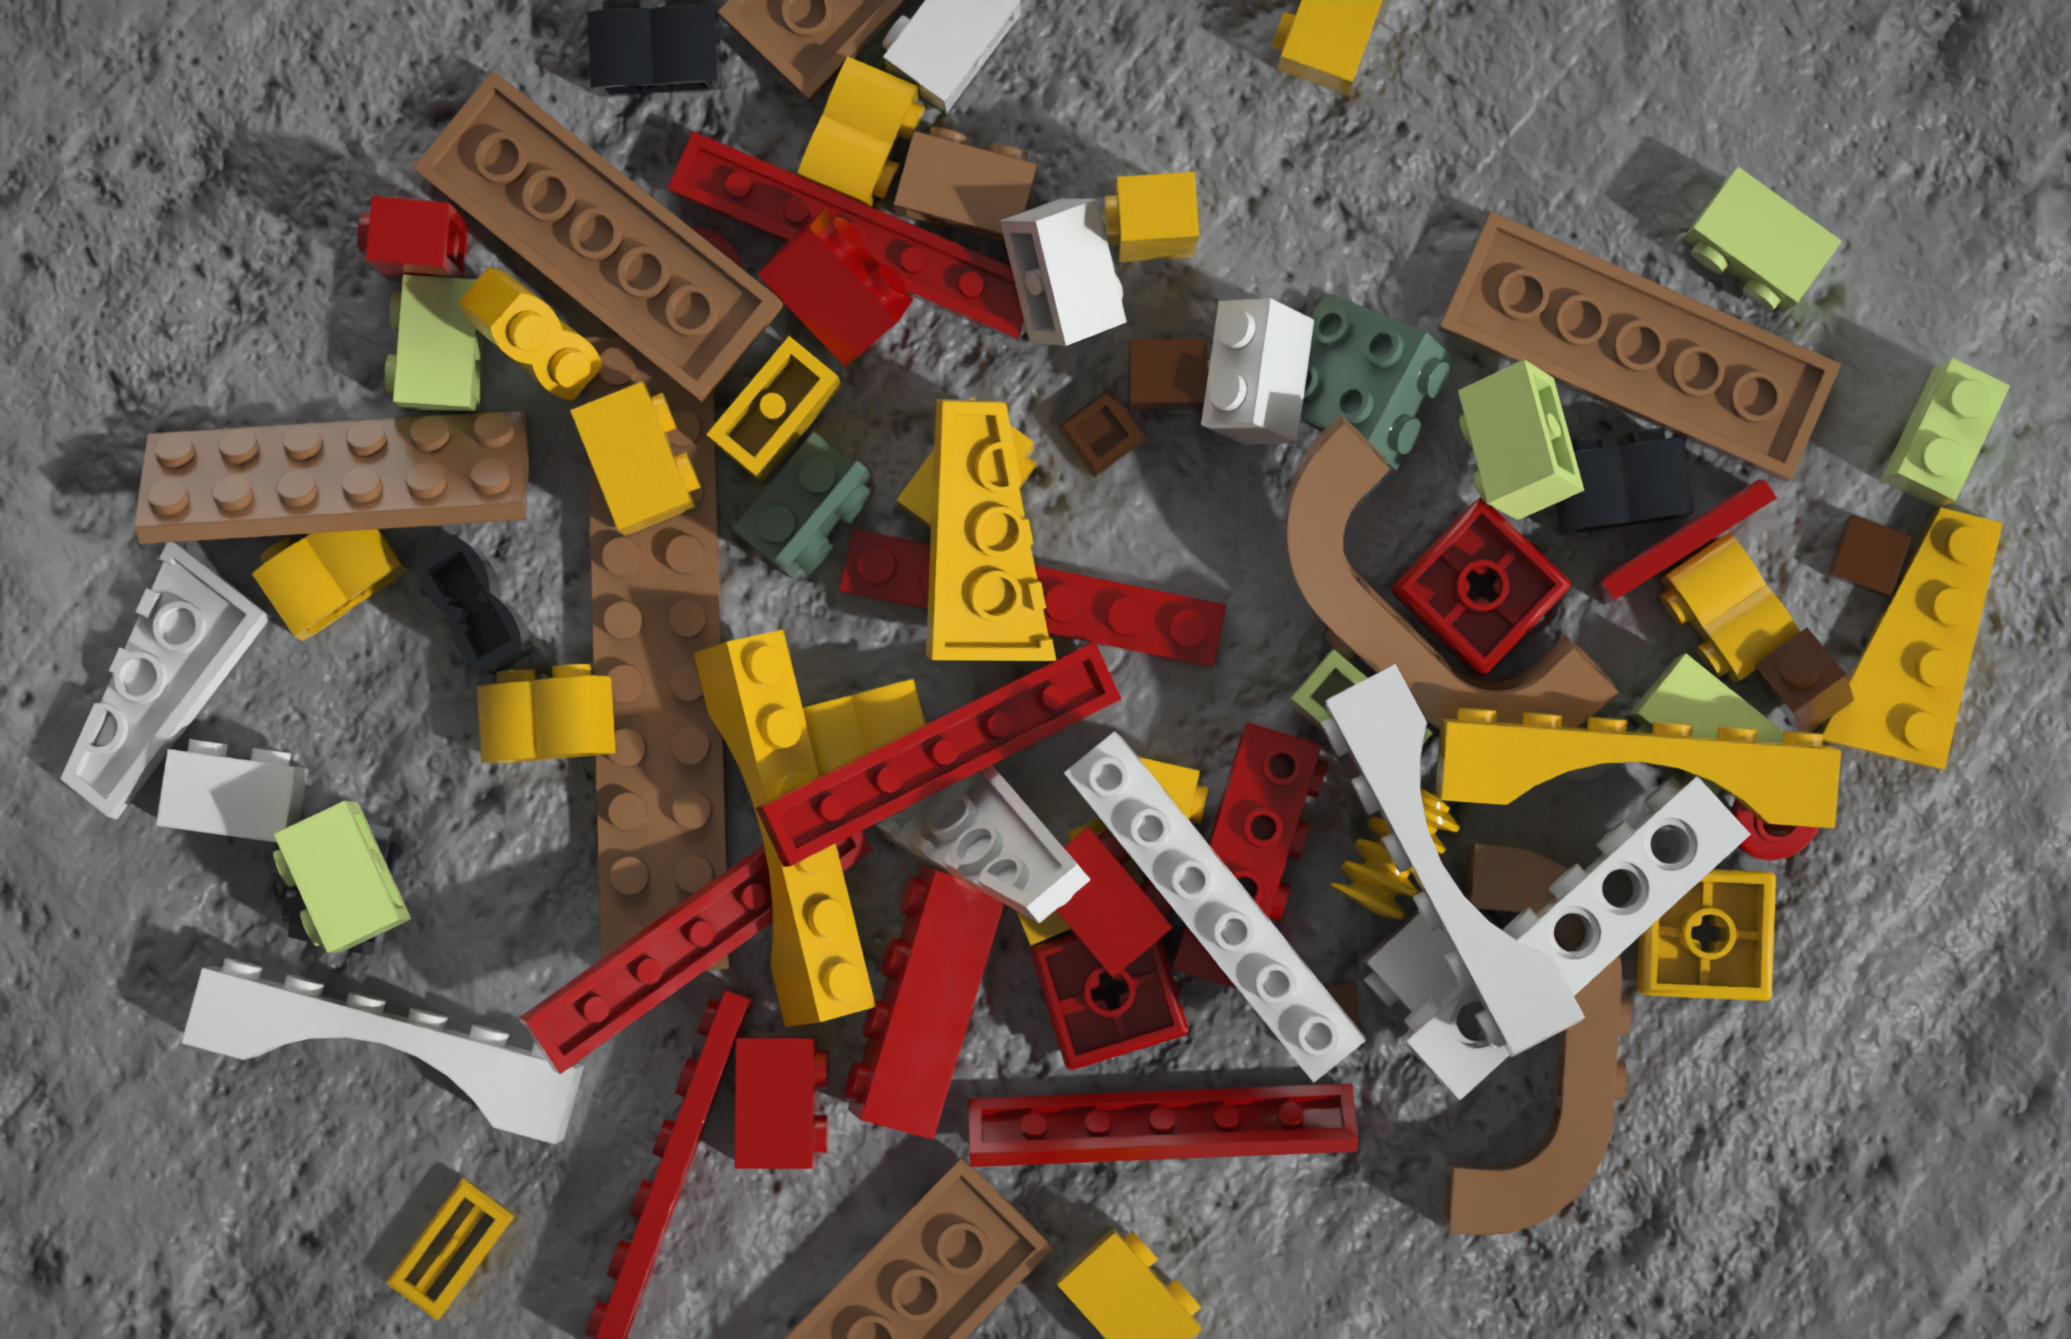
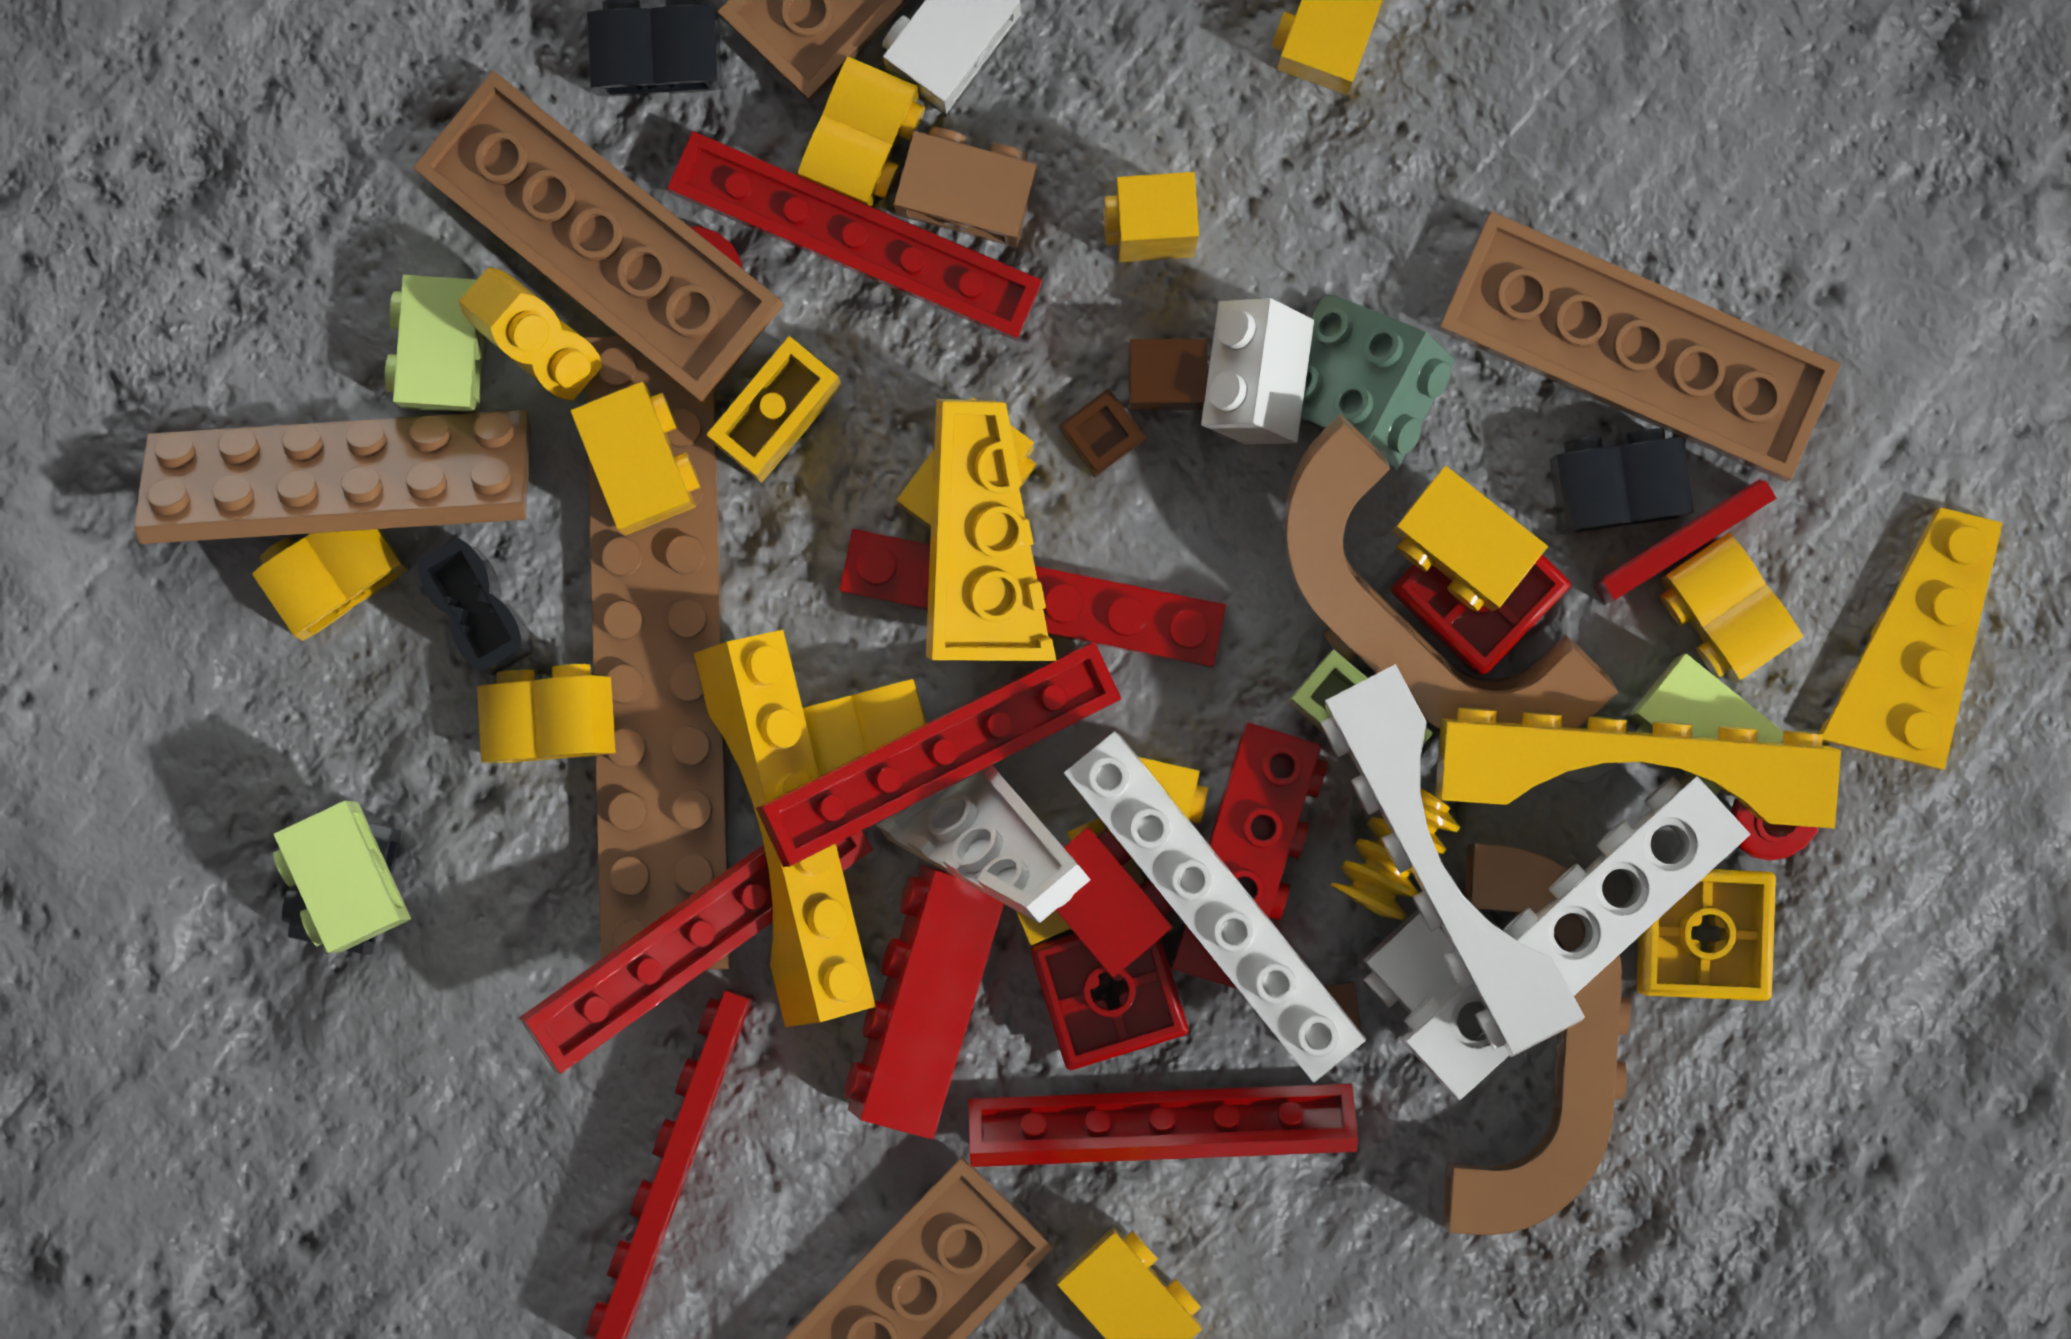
(177, 656): white wing -> none
(230, 795): white brick -> none
(250, 1016): white arch -> none
(413, 238): red brick -> none
(484, 1204): yellow tile -> none
(778, 1102): red brick -> none
(805, 505): sand green bracket -> none
(836, 286): red brick -> none
(1063, 271): white brick -> none
(1467, 541): none -> yellow brick
(1519, 440): yellowish green brick -> none
(1760, 242): yellowish green brick -> none
(1804, 681): reddish brown brick -> none
(1869, 556): reddish brown tile -> none
(1945, 433): yellowish green brick -> none

